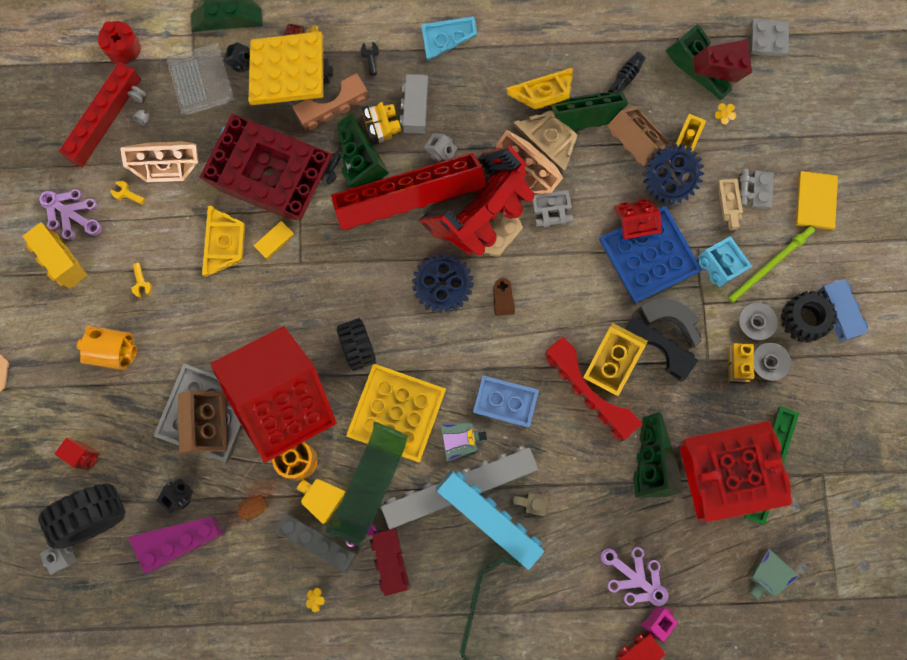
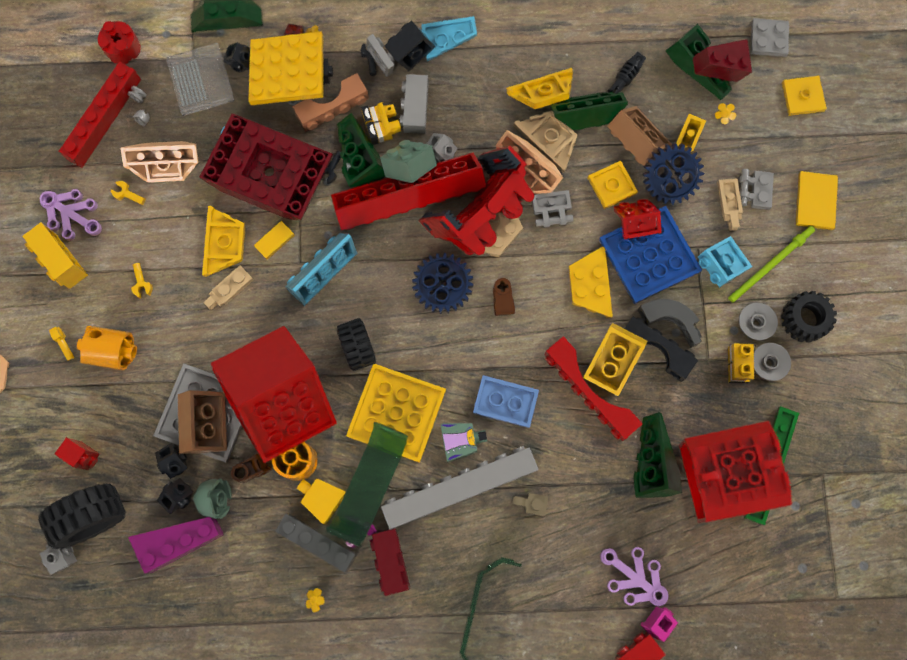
(59, 337): none -> yellow bar
(171, 461): none -> black brick
(212, 498): none -> sand green cylinder
(228, 288): none -> tan hinge
(252, 469): none -> reddish brown piece
(252, 507): clear orange brick -> none
(322, 268): none -> medium azure slope
(383, 59): none -> light grey plate
(408, 161): none -> sand green brick
(409, 45): none -> black brick
(490, 519): medium azure brick -> none
(591, 283): none -> yellow wing
(612, 184): none -> yellow plate
(770, 575): sand green torso -> none
(804, 95): none -> yellow plate
(849, 319): medium blue brick -> none

